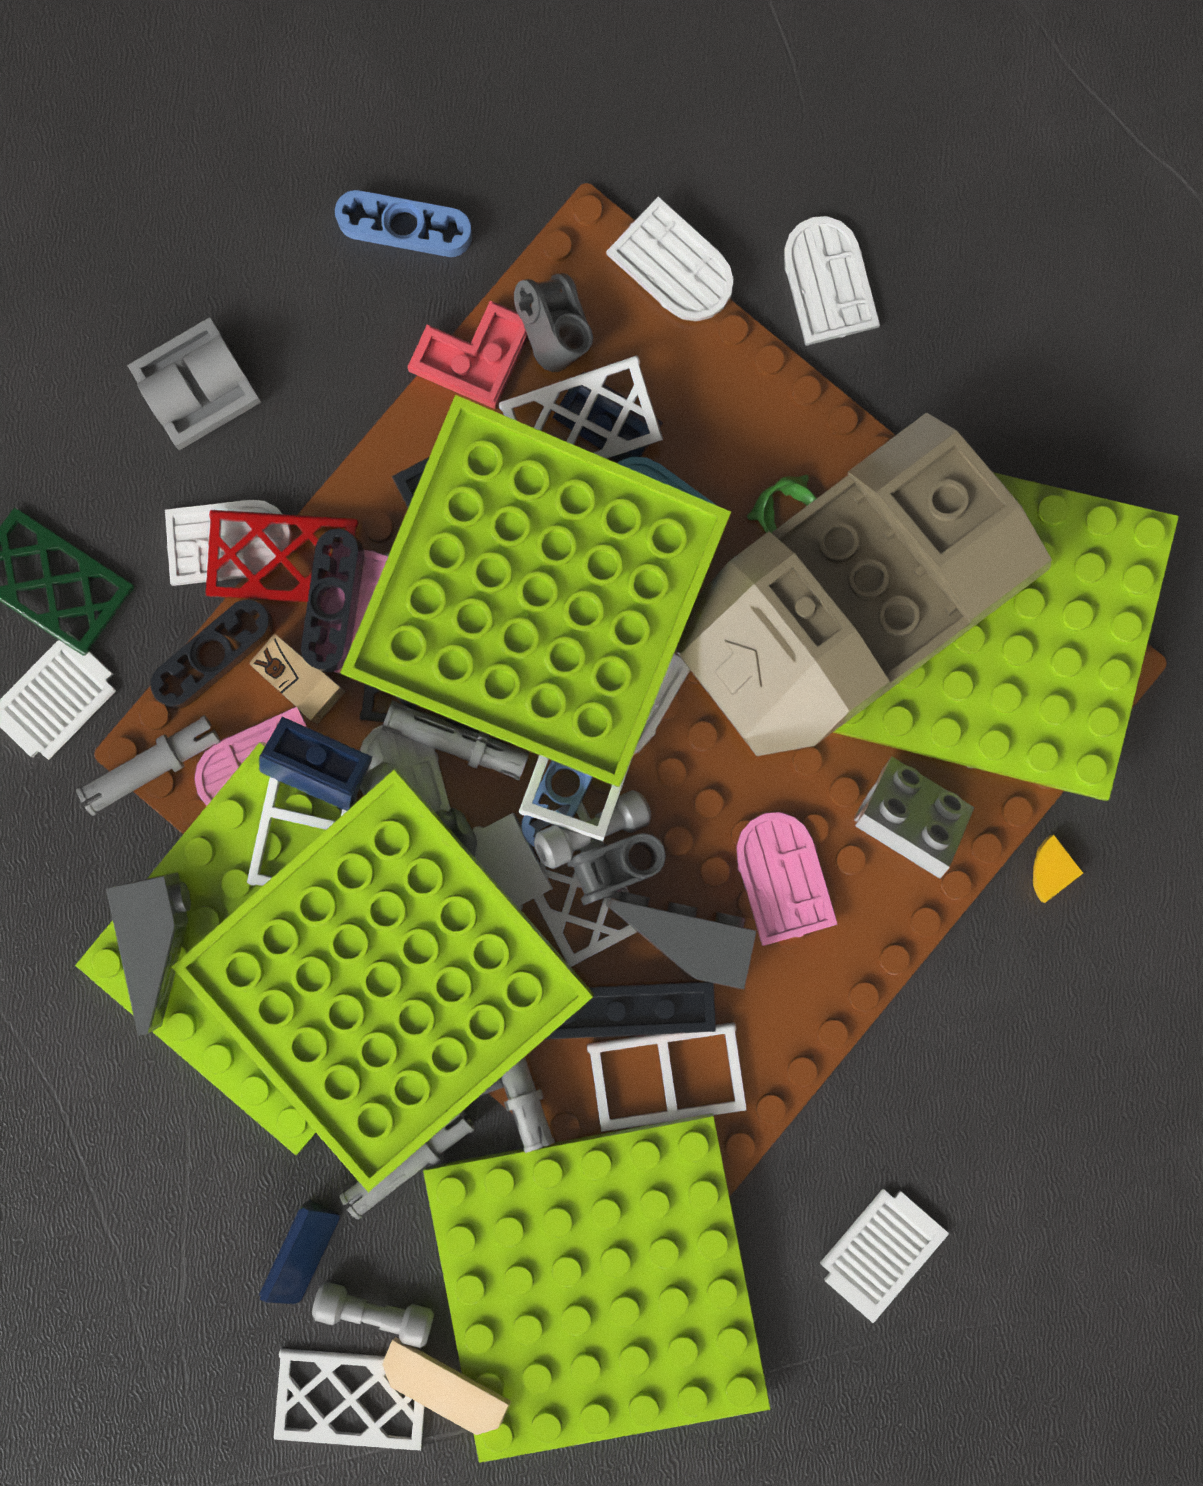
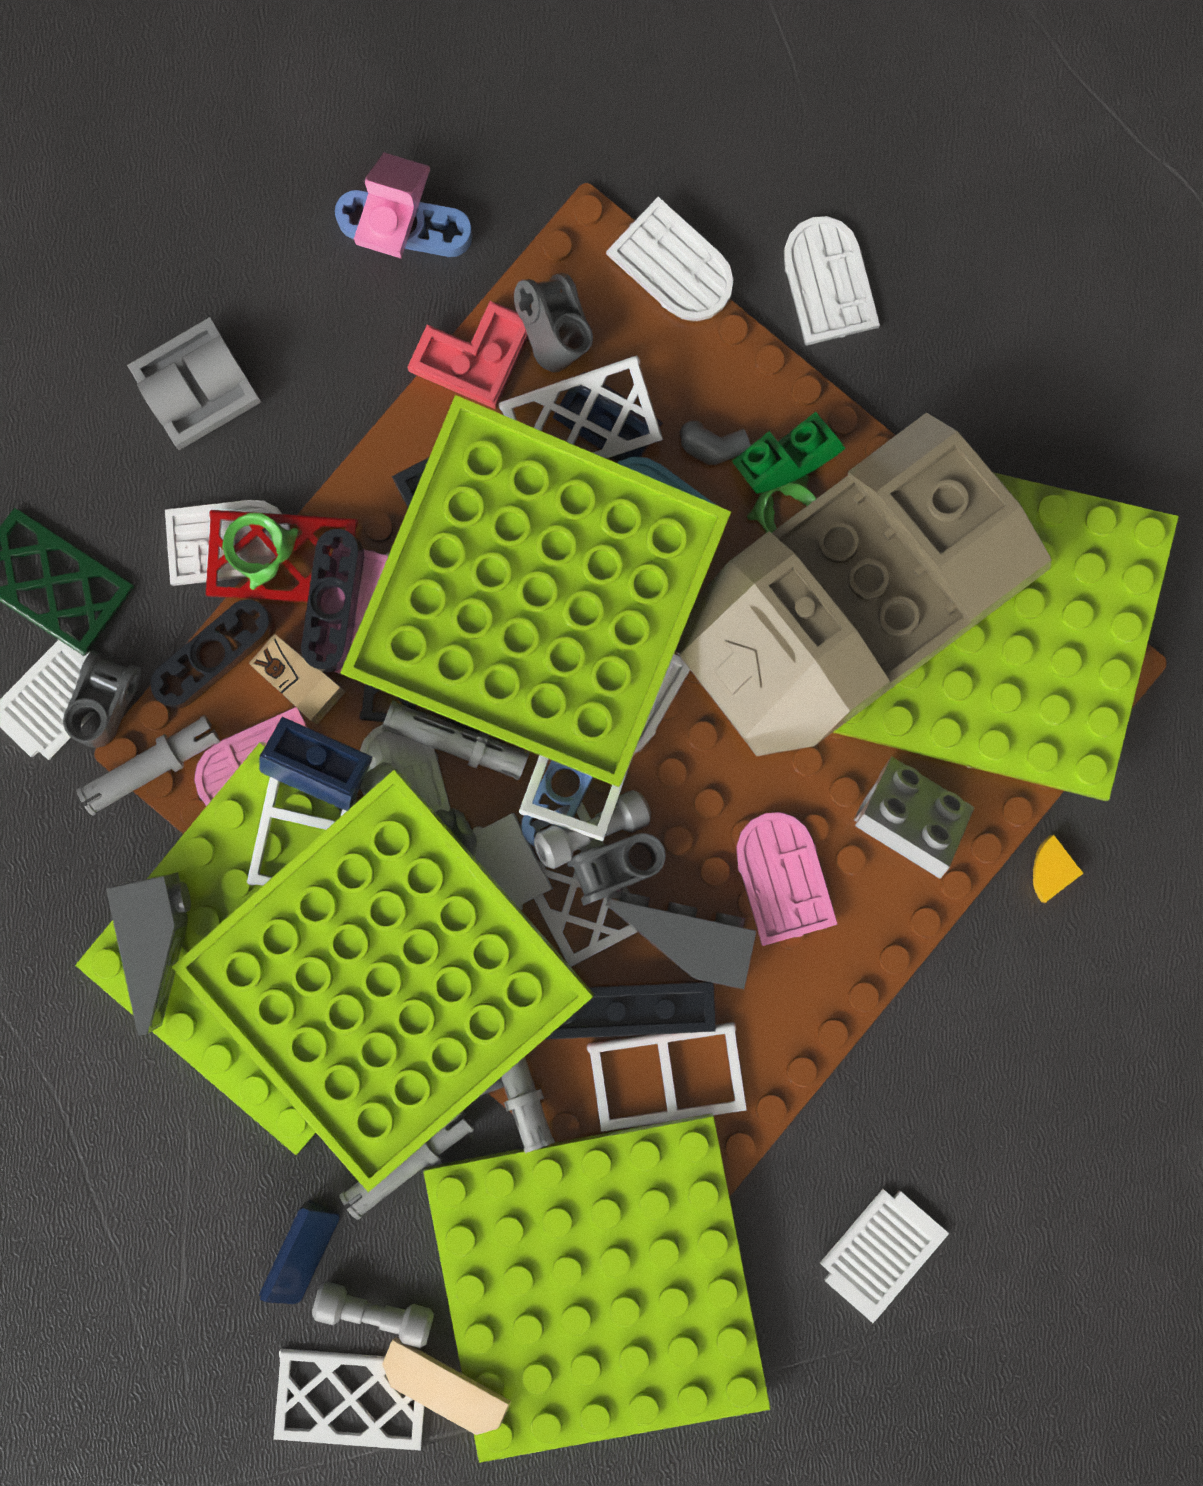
(102, 696): none -> dark grey piece
(282, 540): none -> bright green piece
(391, 204): none -> bright pink slope
(710, 447): none -> dark grey arm
(776, 463): none -> green slope

